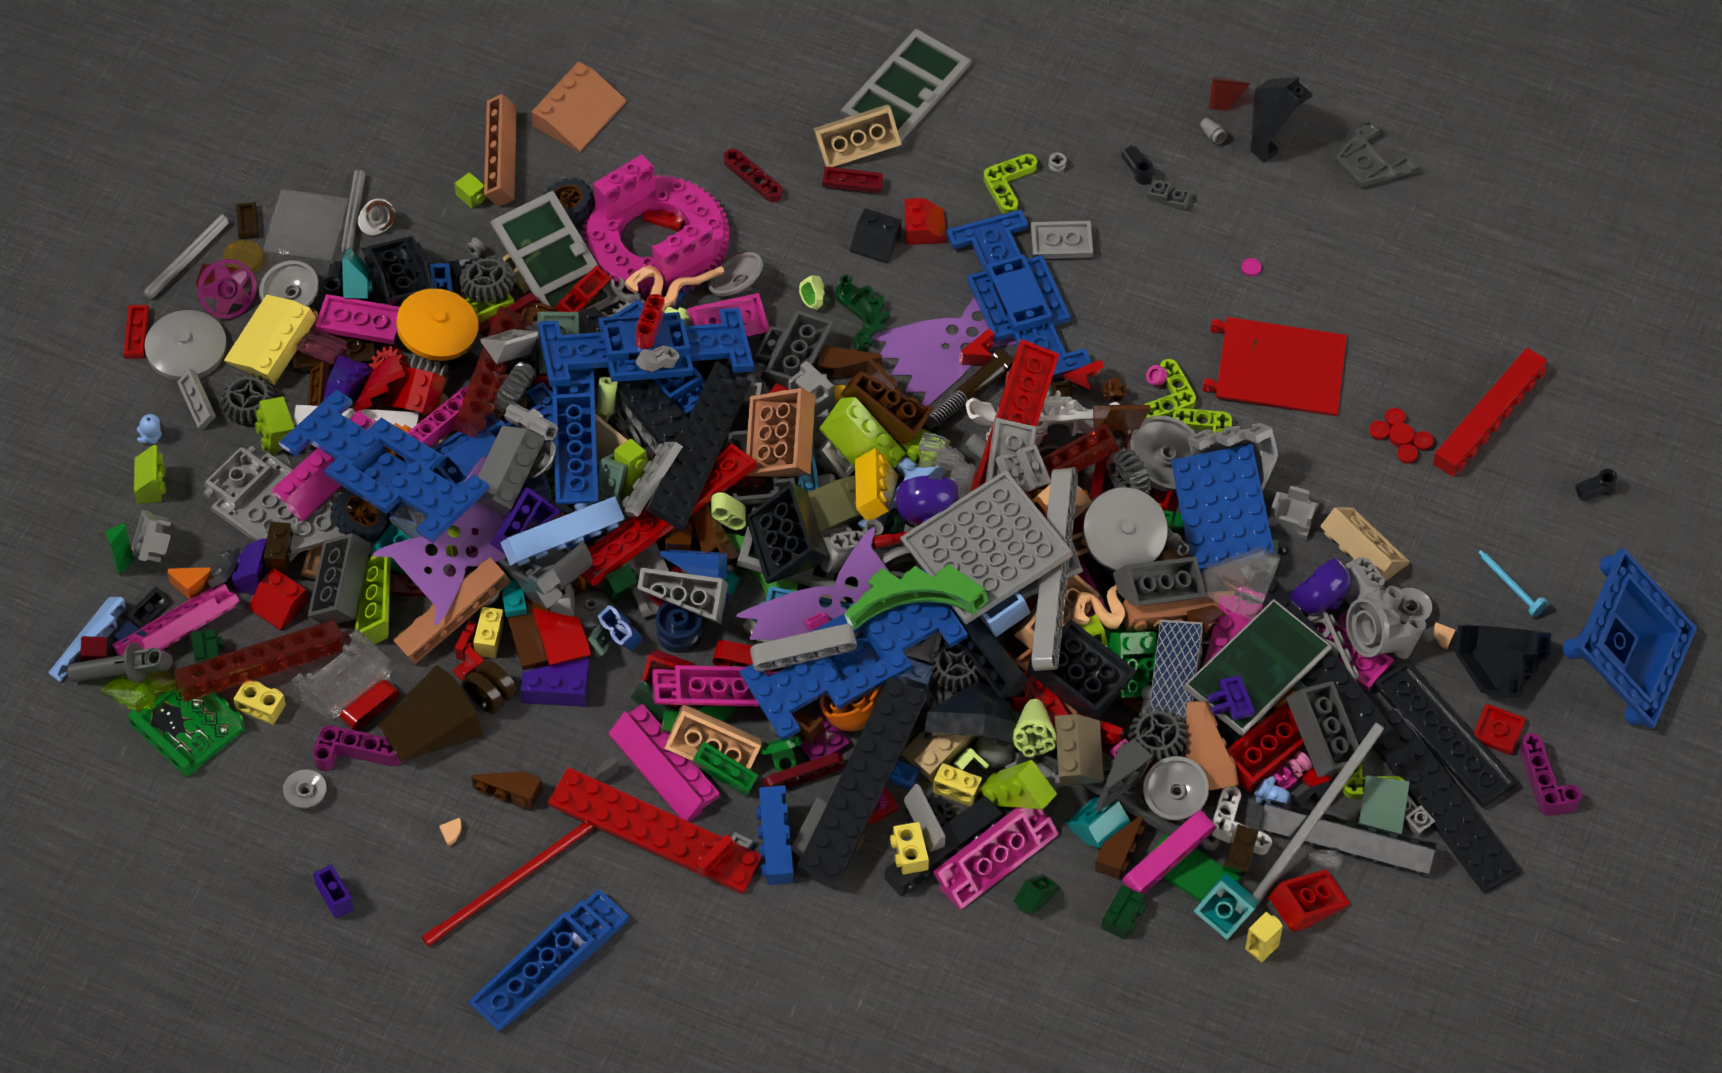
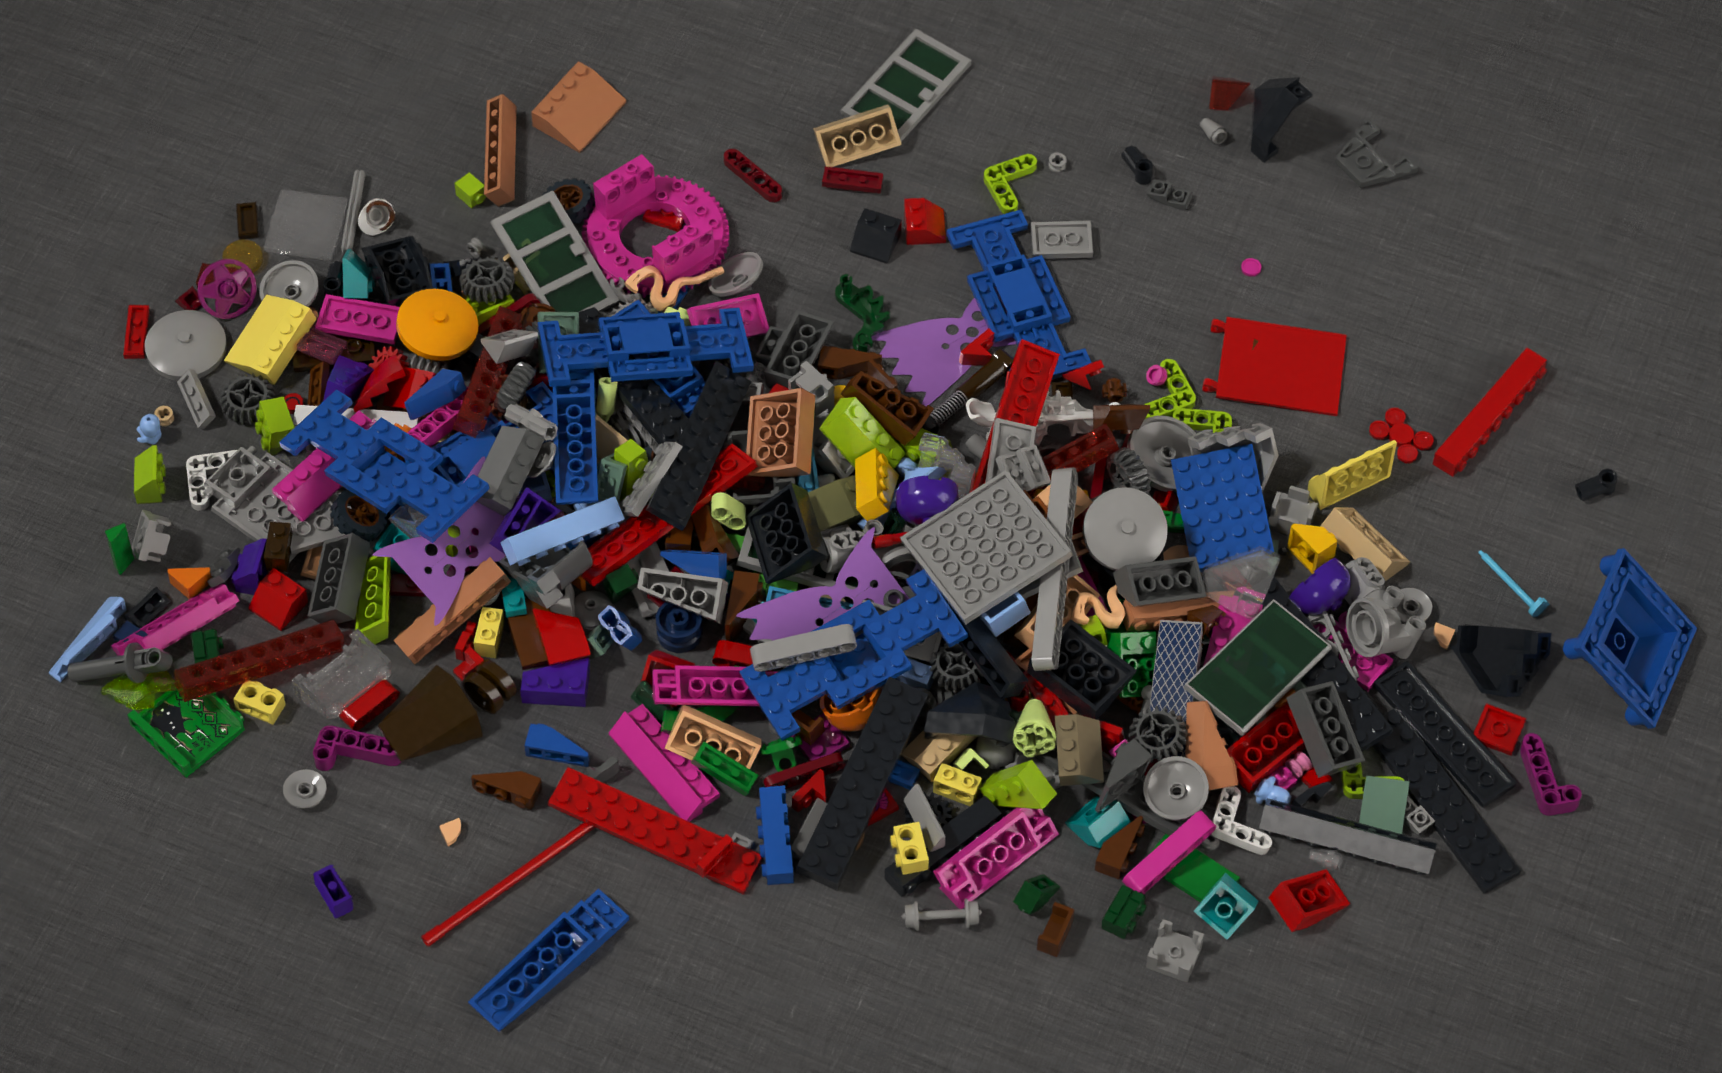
(93, 648): dark red panel -> none
(161, 411): none -> tan bush
(186, 256): light grey axle -> none
(189, 300): none -> dark red slope
(201, 474): none -> white beam
(292, 400): none -> red tile
(436, 393): none -> blue slope
(549, 744): none -> blue slope
(584, 291): red slope -> none
(650, 321): red beam -> none
(658, 358): light grey piece -> none
(744, 594): none -> reddish brown slope
(812, 292): yellowish green rock -> none
(812, 789): none -> red slope
(816, 621): dark pink tile -> none
(888, 591): bright green arch -> none
(970, 913): none -> light grey piece
(1056, 929): none -> reddish brown panel
(1174, 953): none -> light grey panel
(1175, 542): light grey pin -> none
(1235, 698): dark purple hinge -> none
(1240, 849): dark brown brick -> none
(1264, 936): light yellow brick -> none
(1311, 545): none -> yellow slope
(1318, 812): light grey piece -> none
(1352, 476): none -> light yellow slope

